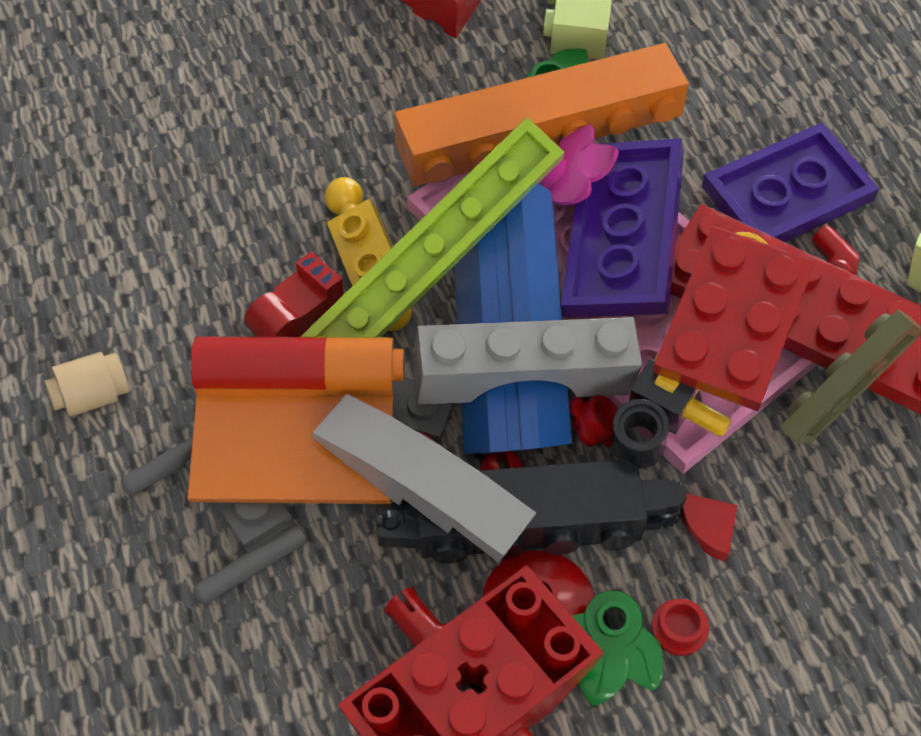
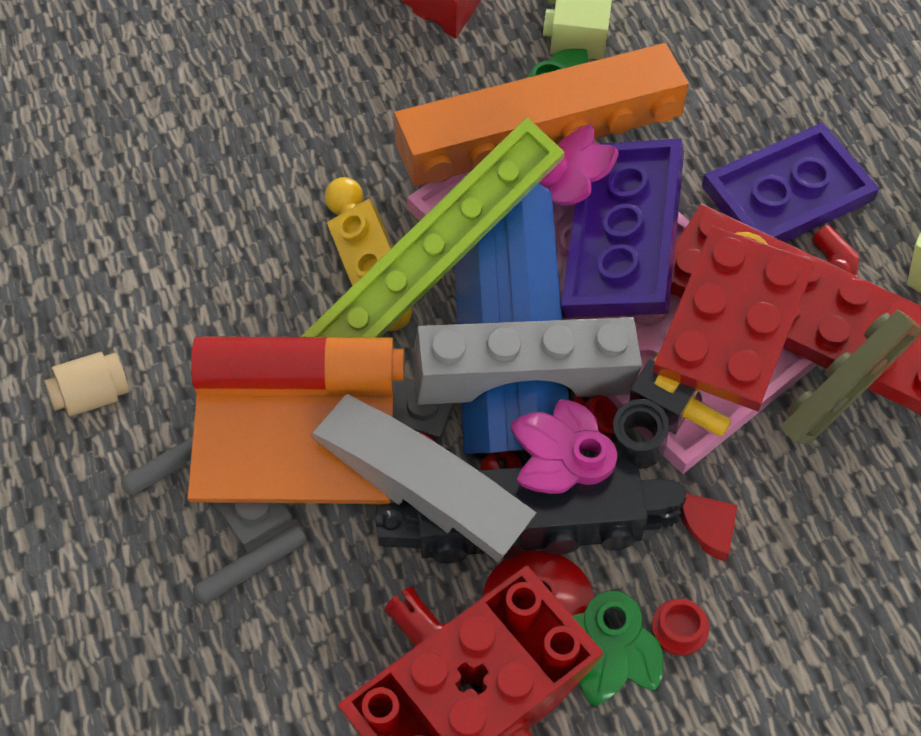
(296, 301): red leg -> none
(556, 449): none -> dark pink plate

